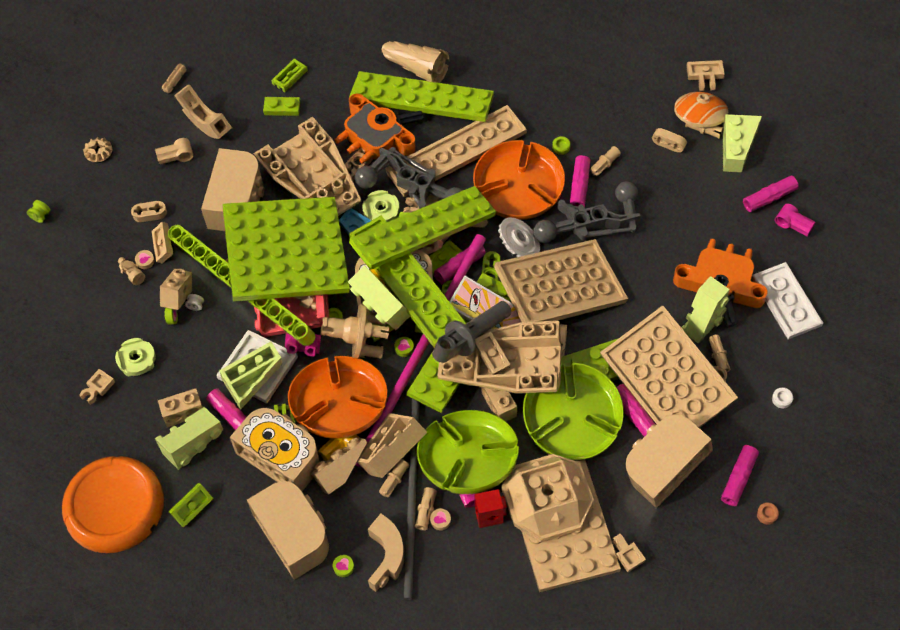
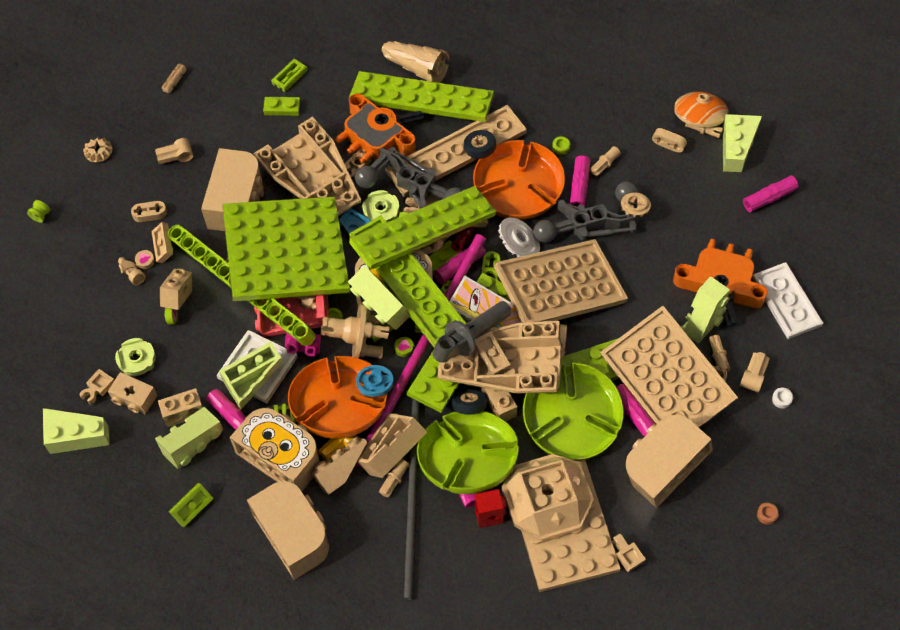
(73, 431): none -> yellowish green wedge
(112, 504): orange piece -> none
(132, 393): none -> tan brick
(194, 302): white bush -> none
(209, 122): tan arch -> none
(343, 566): lime tile -> none
(375, 382): none -> dark azure wheel
(388, 536): tan arch -> none
(425, 508): tan pin -> none
(440, 519): tan tile -> none
(462, 238): none -> dark red axle
(469, 401): none -> black bush
(483, 138): none -> black bush
(642, 202): none -> tan gear
(705, 70): tan hinge -> none
(740, 475): dark pink axle -> none
(754, 374): none -> tan piece
(790, 217): dark pink piece -> none

